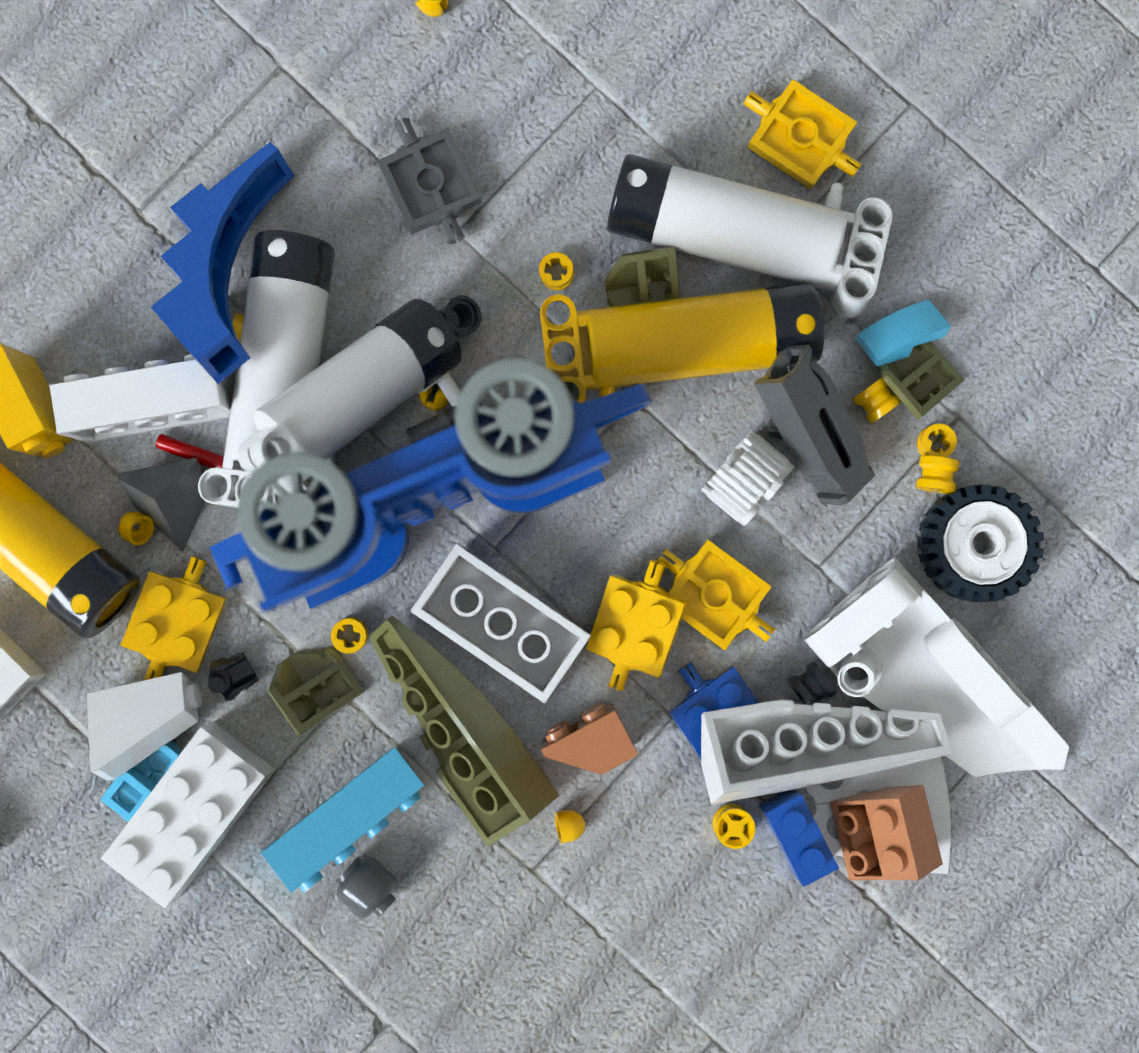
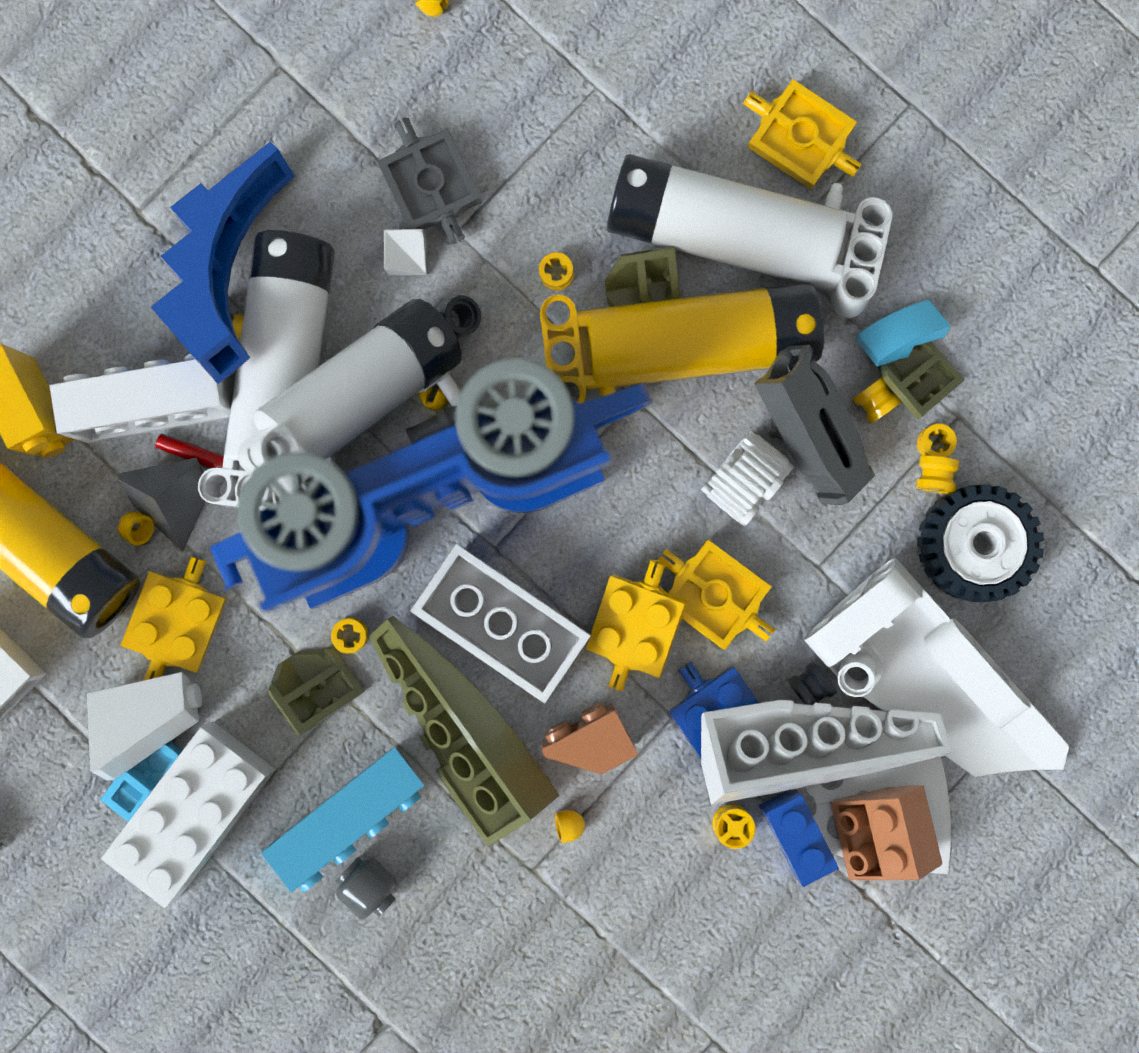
(231, 676): black arm -> none
(405, 252): none -> white slope

